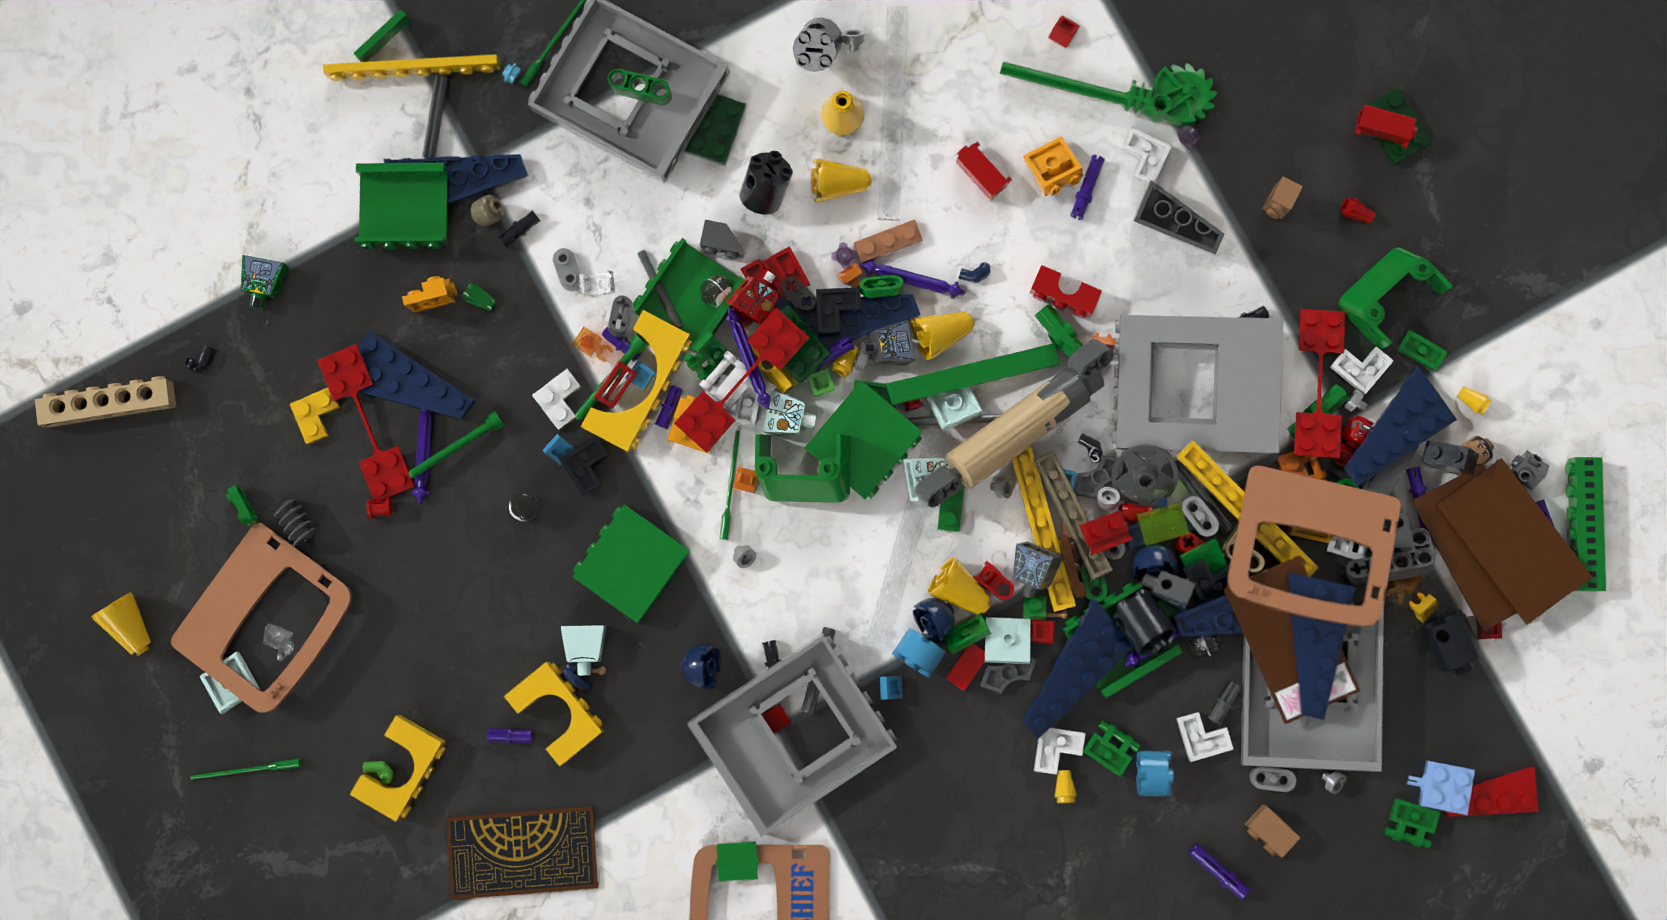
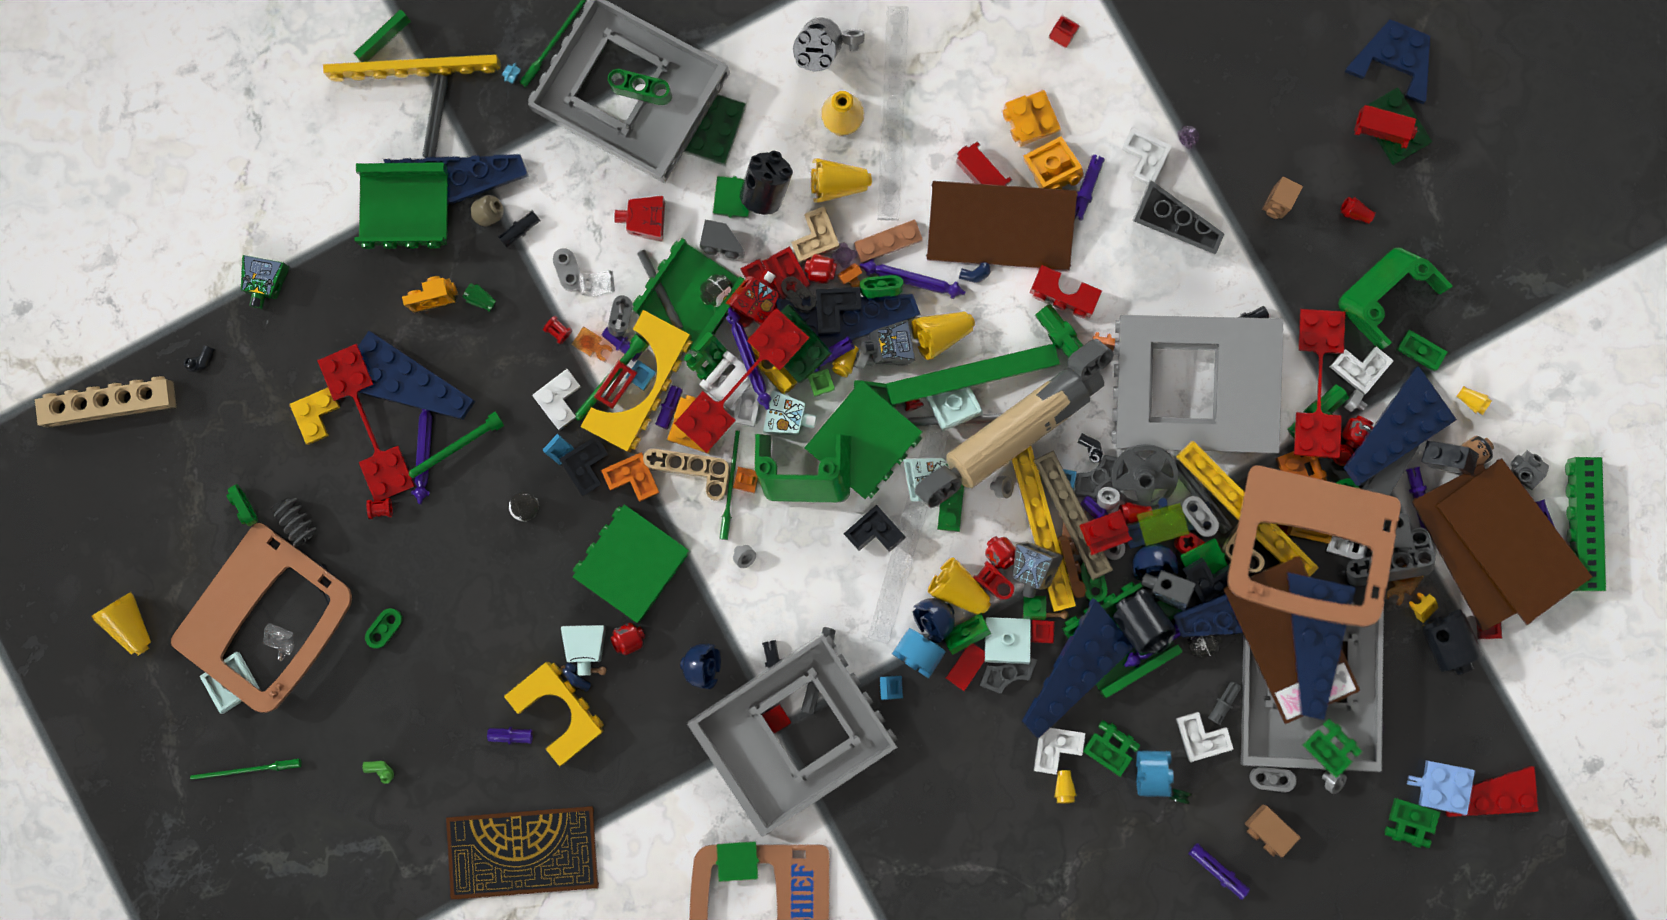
(382, 626): none -> green plate
(424, 748): yellow arch -> none
(557, 330): none -> red bush
(627, 638): none -> red head
(634, 471): none -> orange plate
(643, 217): none -> red torso
(686, 468): none -> tan beam
(727, 197): none -> green piece
(820, 269): none -> red head
(821, 238): none -> tan plate
(872, 525): none -> black plate
(1000, 552): none -> red head
(1001, 225): none -> reddish brown piece
(1031, 118): none -> light orange plate
(1093, 508): none -> dark purple axle
(1180, 92): green piece -> none
(1180, 796): none -> dark green bush
(1327, 753): none -> green plate
(1399, 49): none -> dark blue wing

